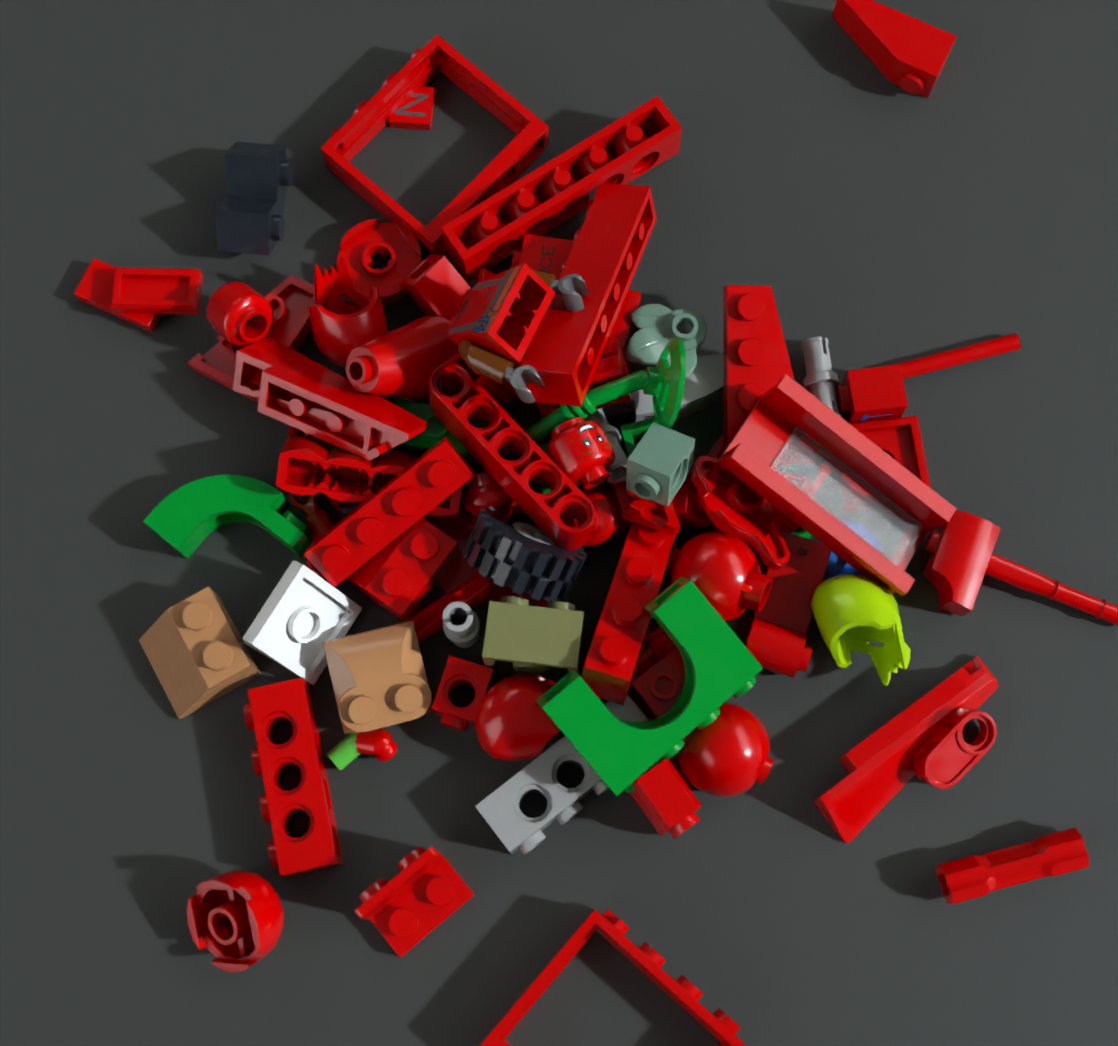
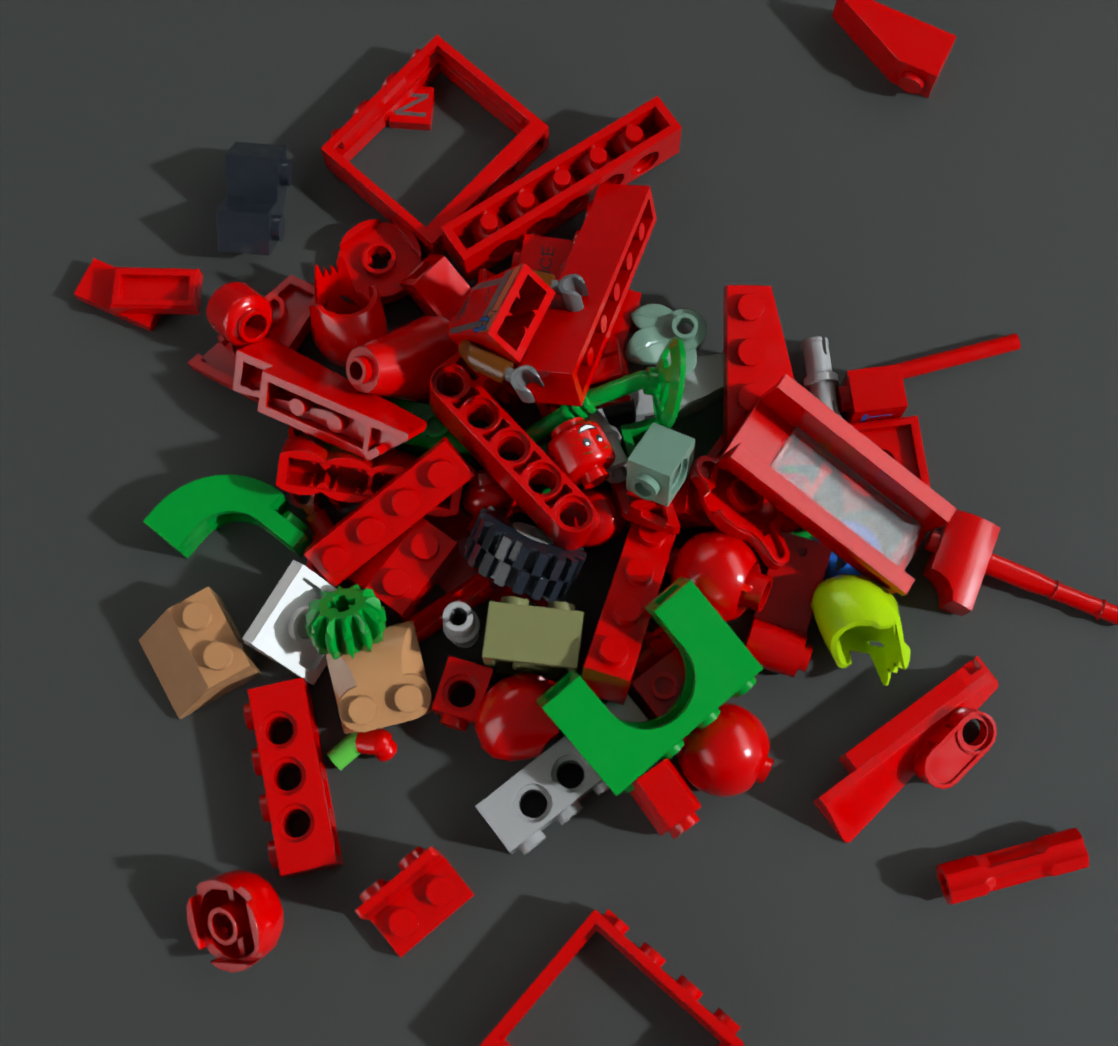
(345, 621): none -> green gear

